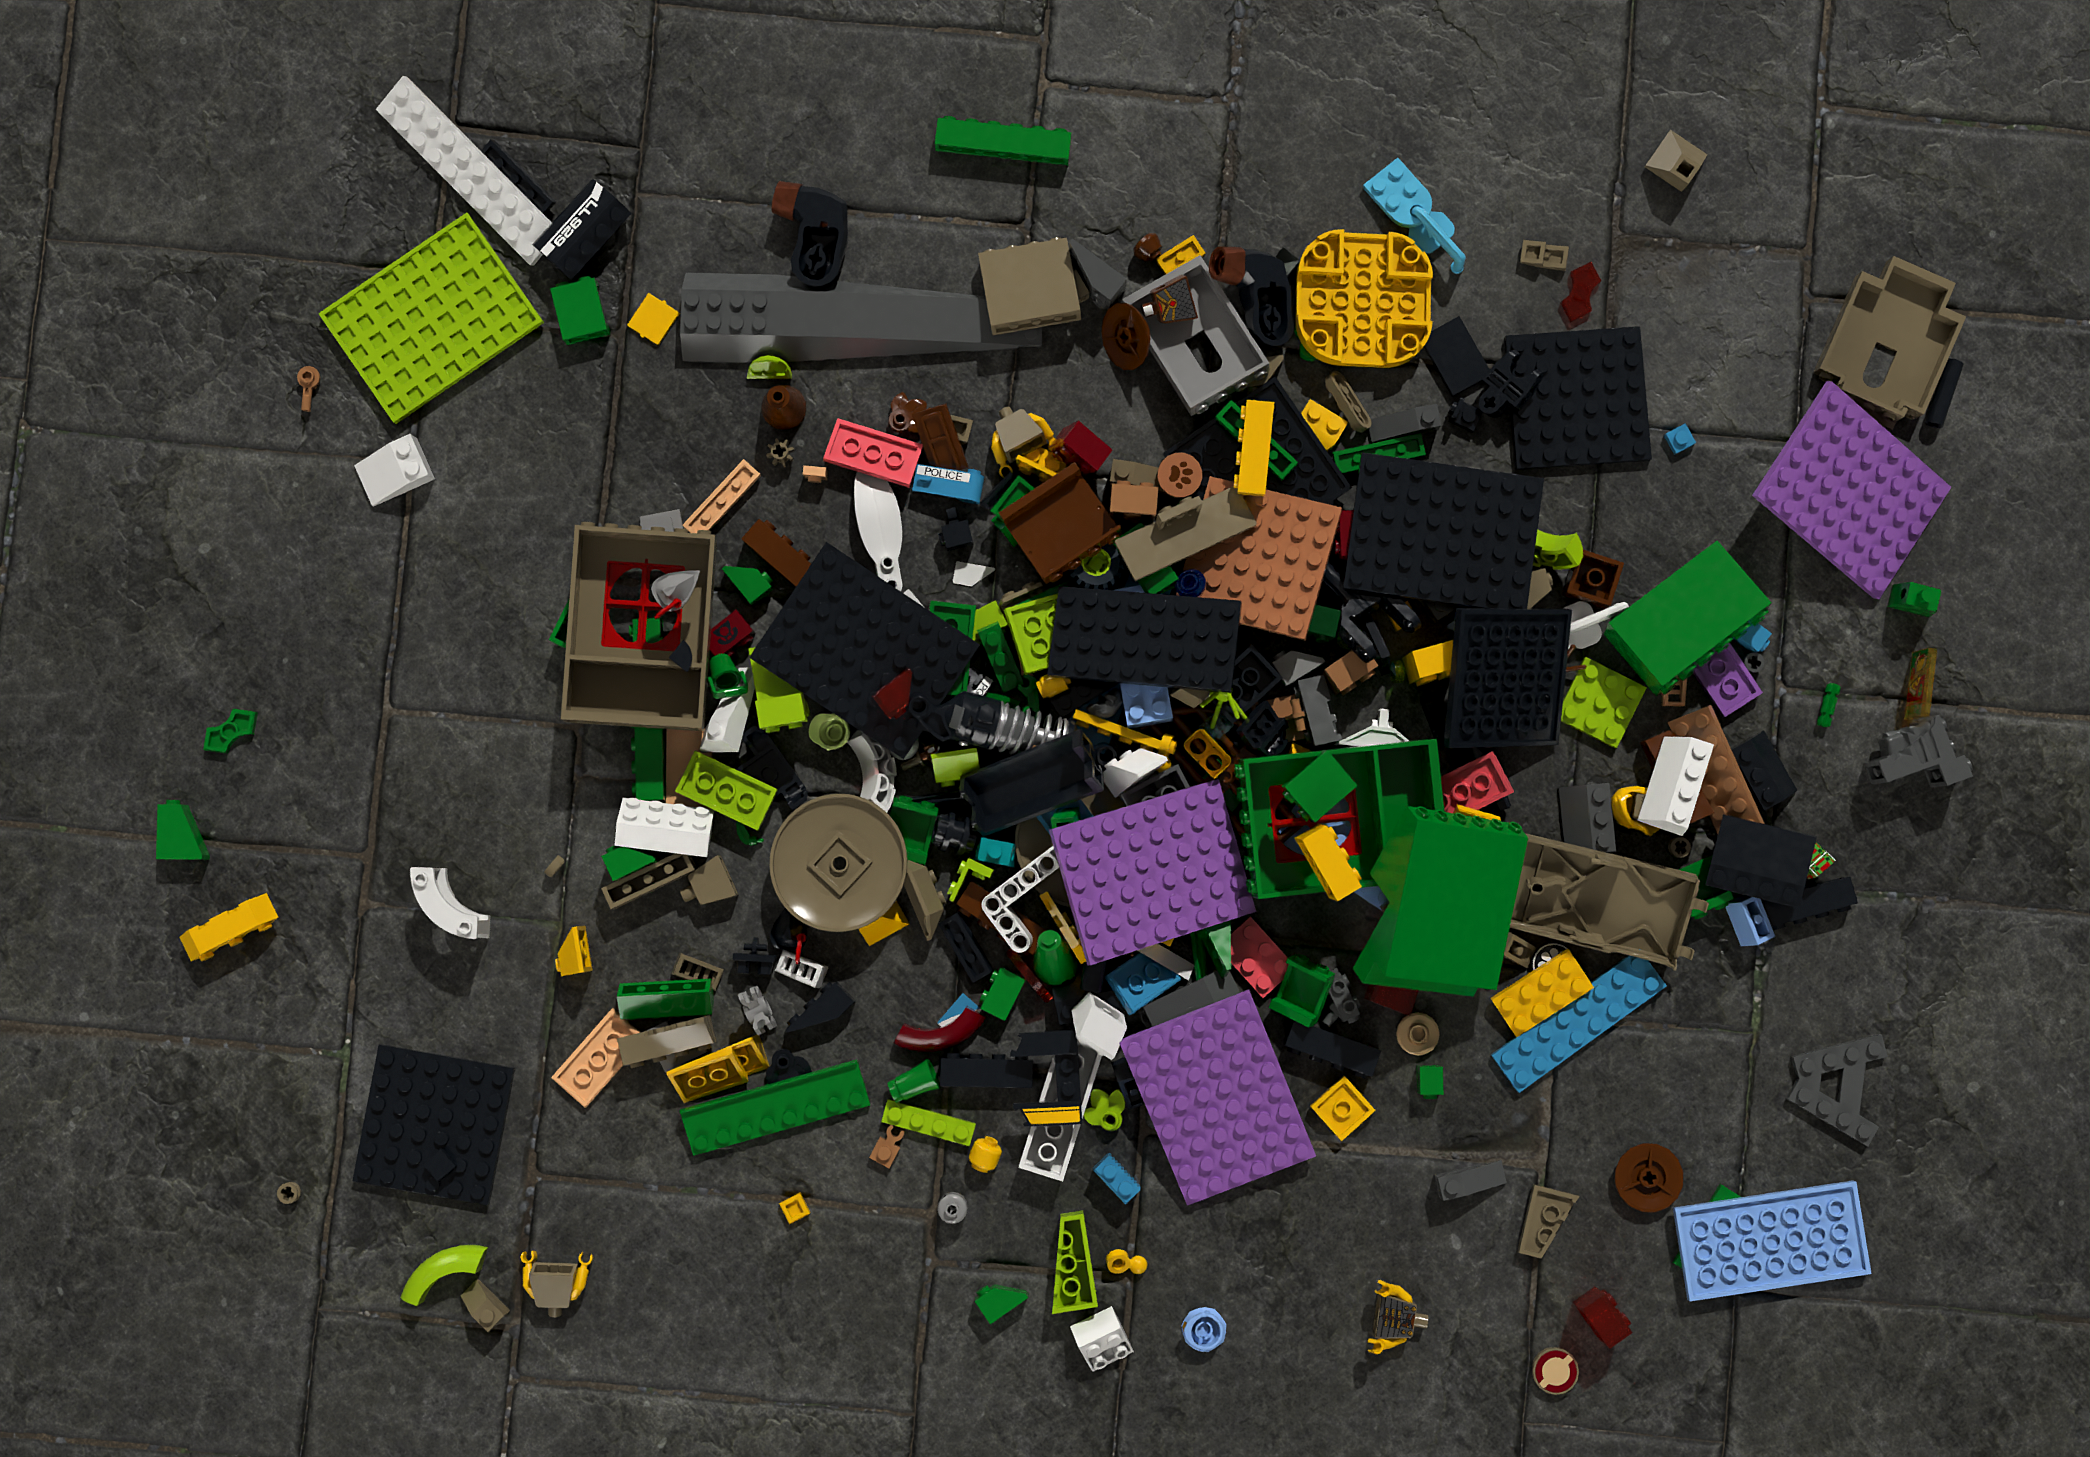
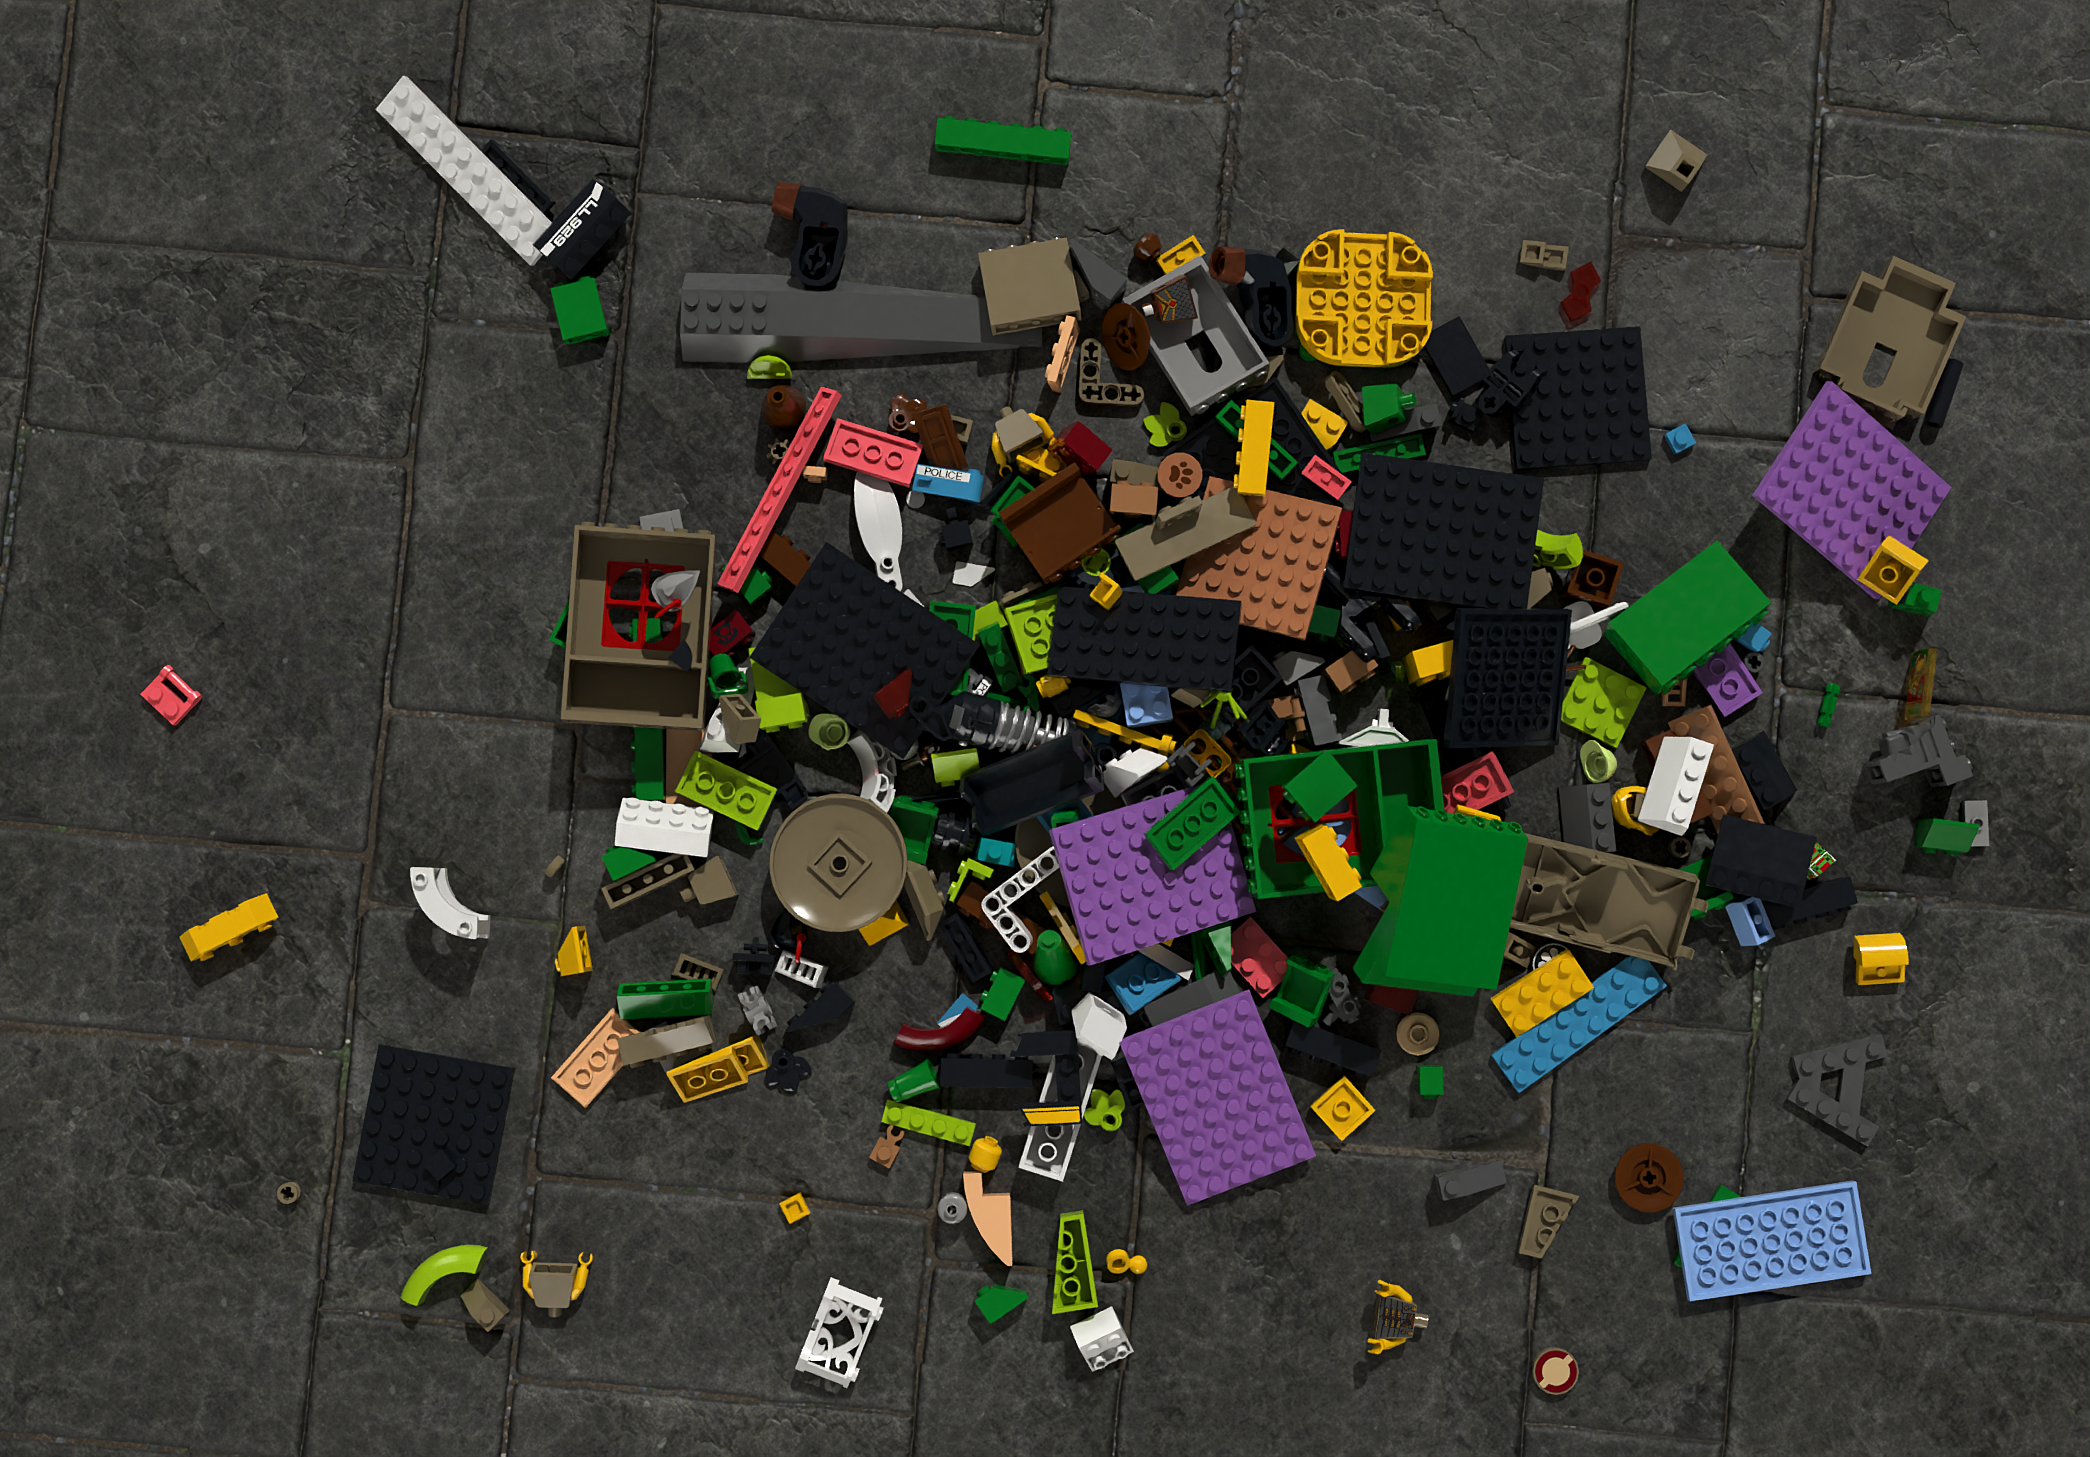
(166, 701): none -> coral plate
(178, 833): green slope -> none
(237, 725): green tile -> none
(309, 379): medium nougat plate -> none
(394, 470): white slope -> none
(431, 318): lime plate -> none
(653, 319): yellow piece -> none
(722, 498): light nougat plate -> none
(739, 718): none -> dark tan slope
(775, 1107): green plate -> none
(779, 489): none -> coral plate
(813, 1351): none -> white fence
(915, 499): none -> white sticker
(991, 1215): none -> light nougat slope
(1062, 353): none -> light nougat plate
(1094, 382): none -> dark tan beam
(1106, 592): none -> yellow panel
(1117, 1178): dark azure brick -> none
(1162, 424): none -> lime plate
(1188, 764): none -> dark grey piece
(1191, 583): clear blue cone -> none
(1191, 823): none -> green plate
(1204, 1329): light blue hat -> none
(1326, 477): none -> coral plate
(1385, 406): none -> green torso
(1400, 192): medium azure plate -> none
(1597, 762): none -> yellowish green hat
(1602, 1317): clear red brick -> none
(1880, 958): none -> yellow brick
(1892, 569): none -> yellow slope
(1944, 835): none -> green slope
(1977, 813): none -> light grey plate

